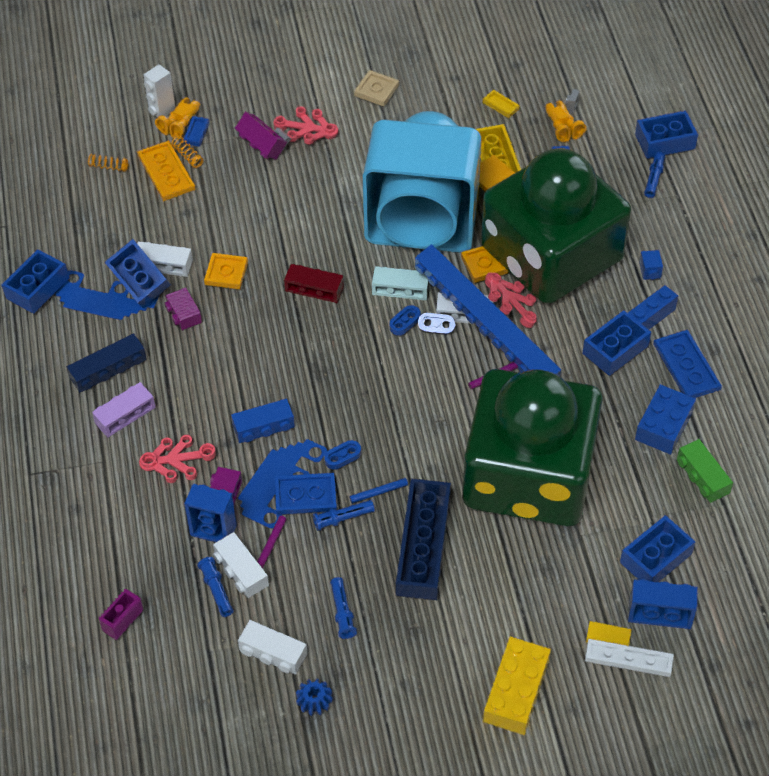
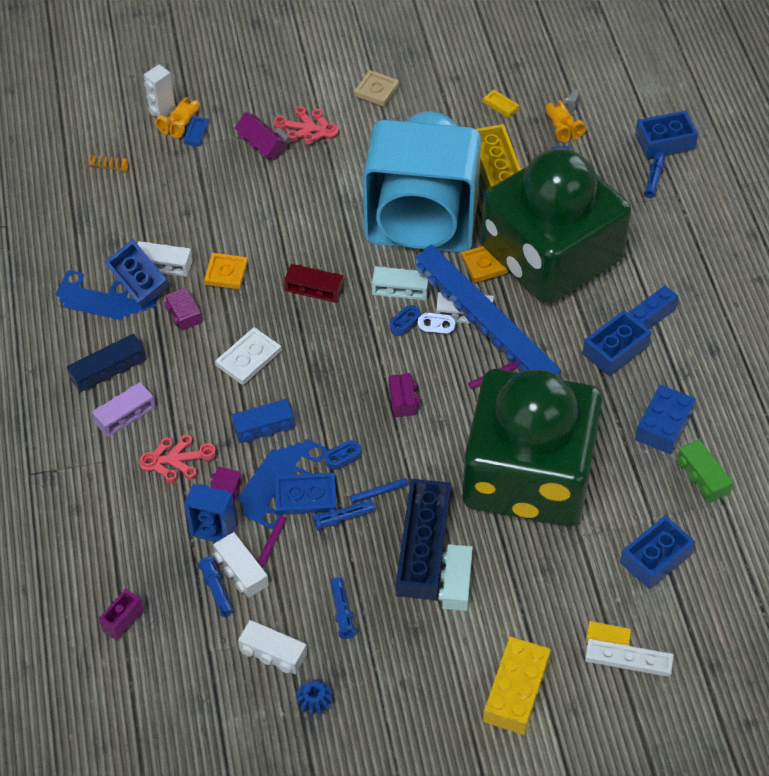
(35, 281): blue brick -> none
(166, 170): light orange tile -> none
(194, 158): light orange piece -> none
(248, 356): none -> white plate
(402, 395): none -> magenta brick
(456, 577): none -> light aqua brick
(492, 172): light orange tile -> none
(495, 282): coral plant -> none
(651, 264): blue brick -> none
(662, 604): blue brick -> none
(687, 364): blue tile -> none

